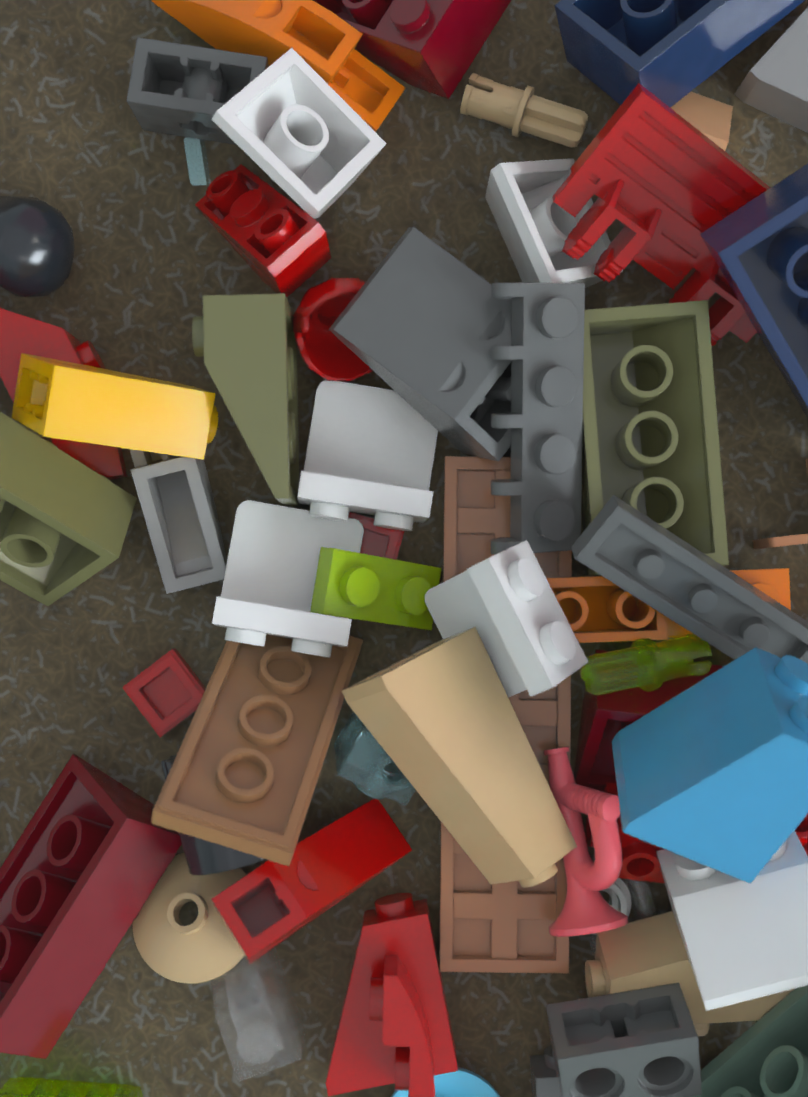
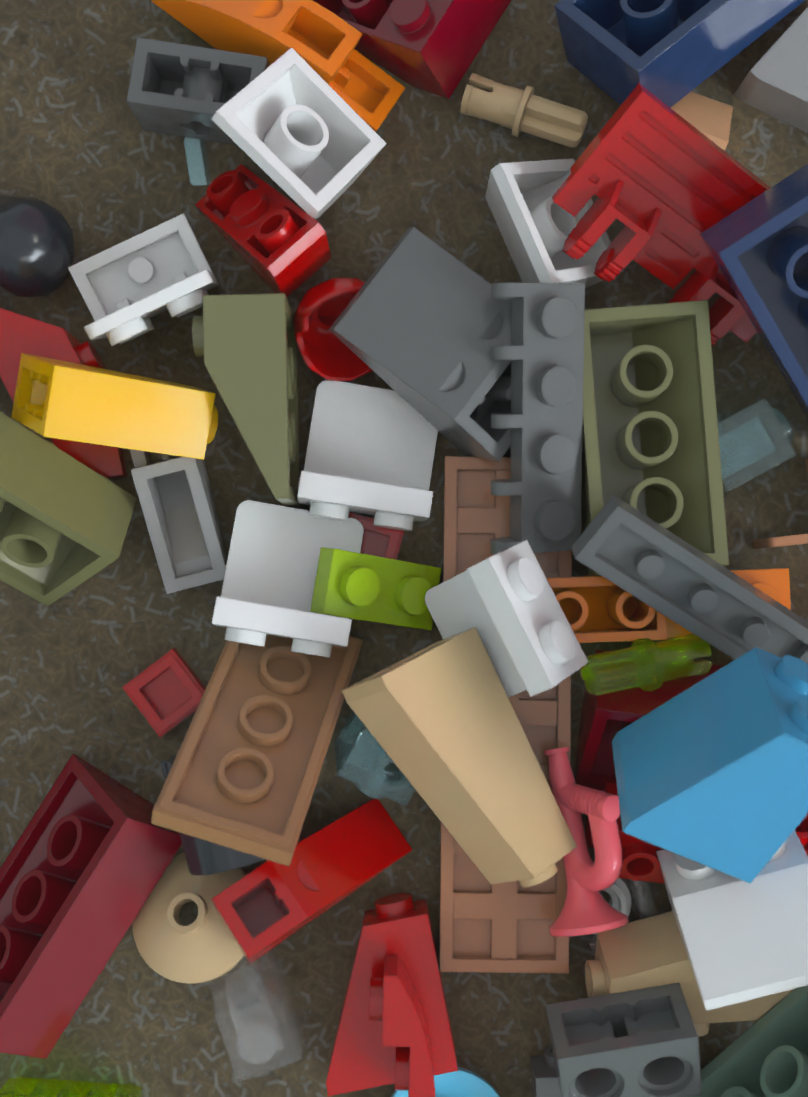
(143, 278): none -> white bracket
(753, 443): none -> clear light blue brick

